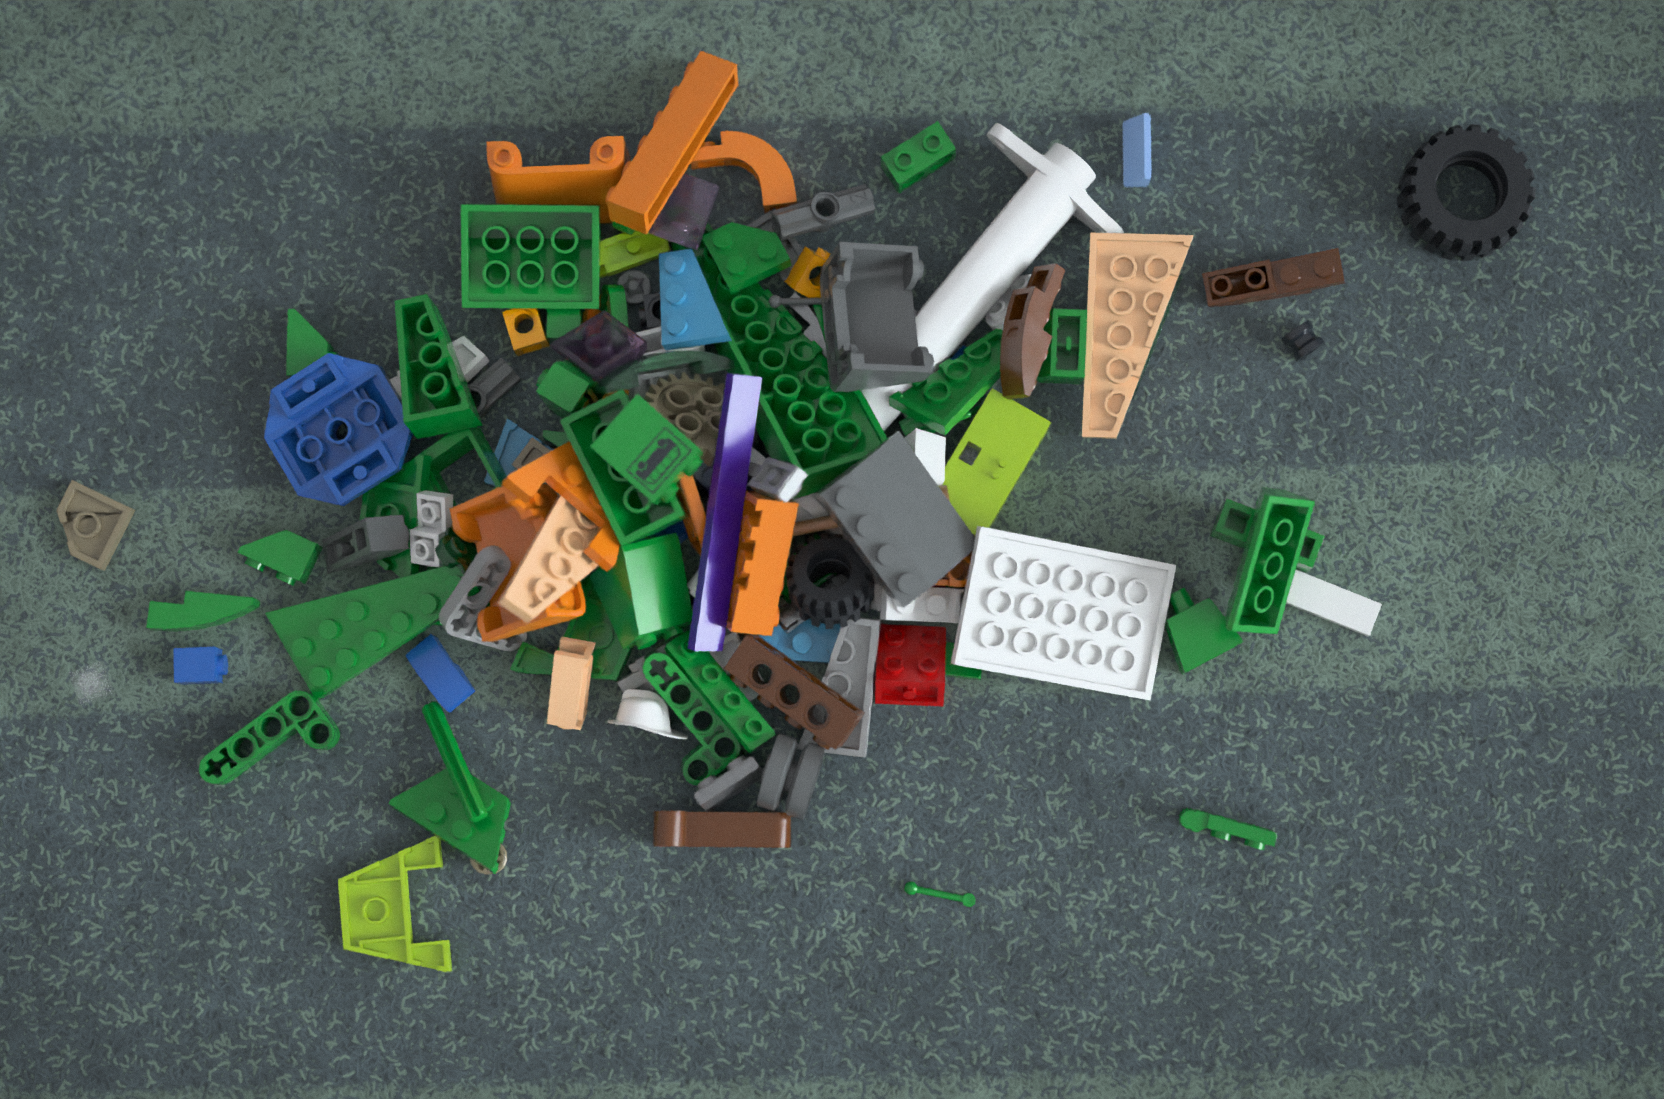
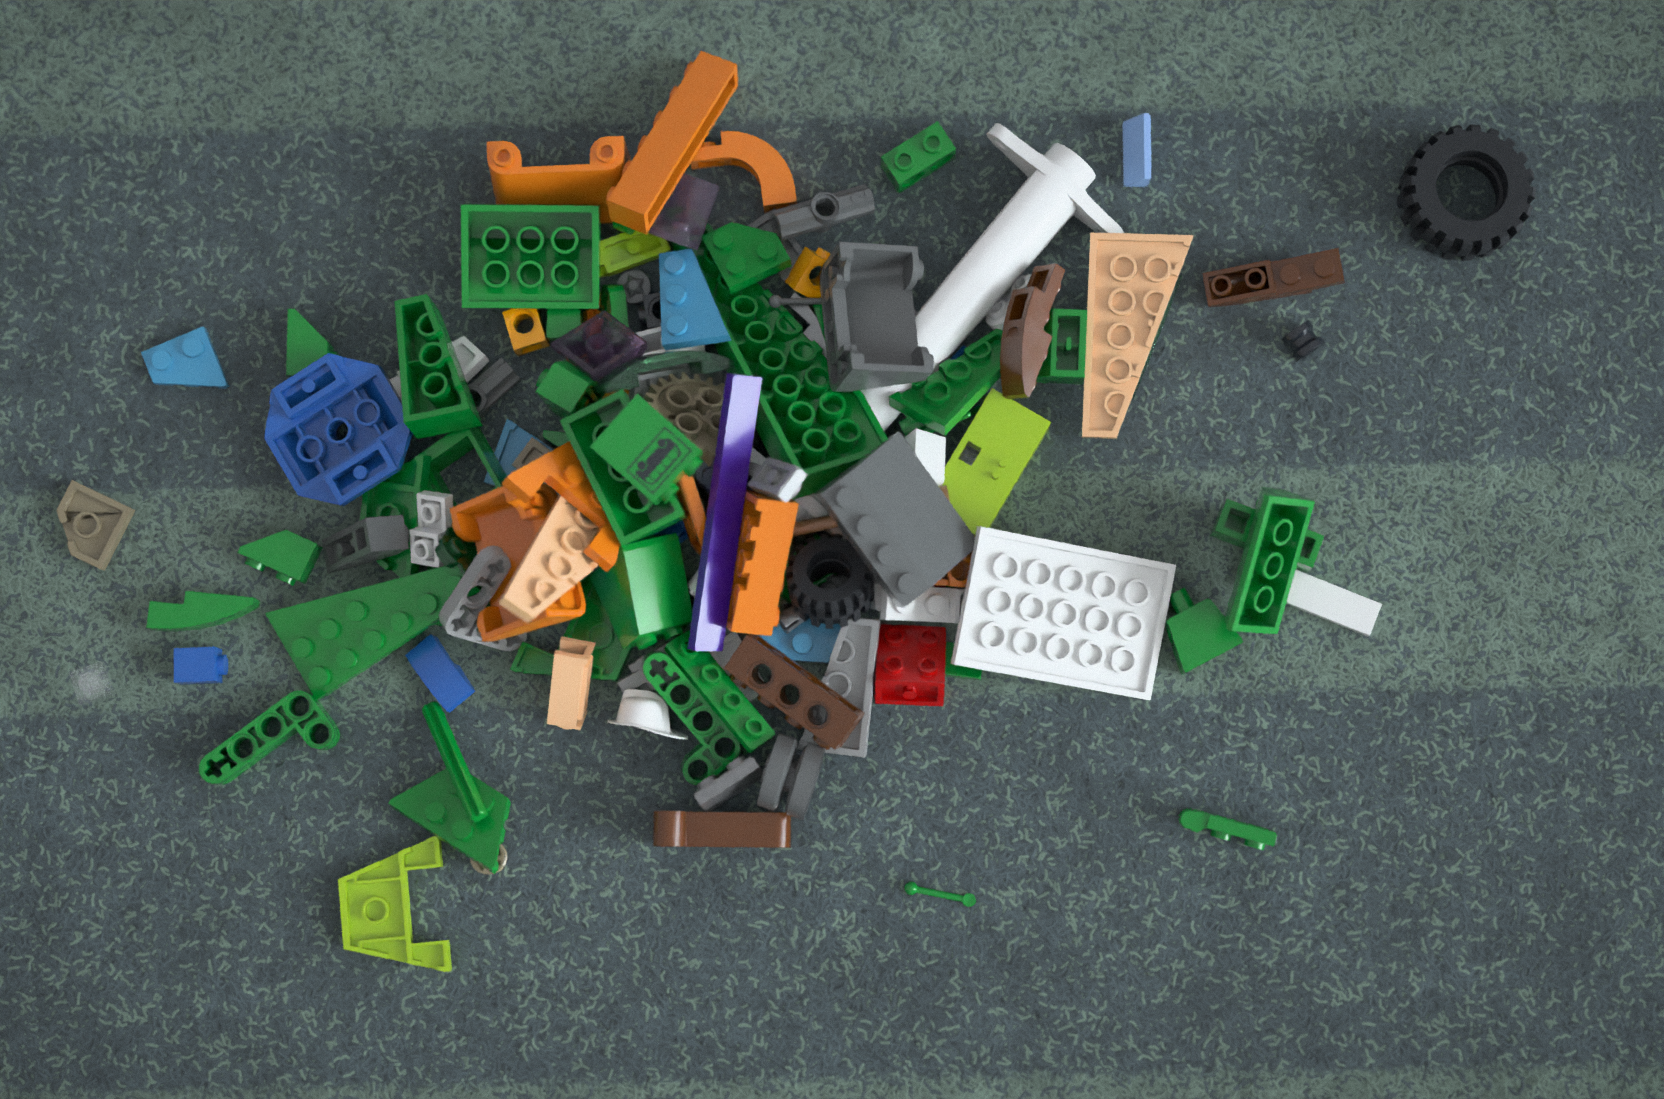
(186, 361): none -> dark azure wing

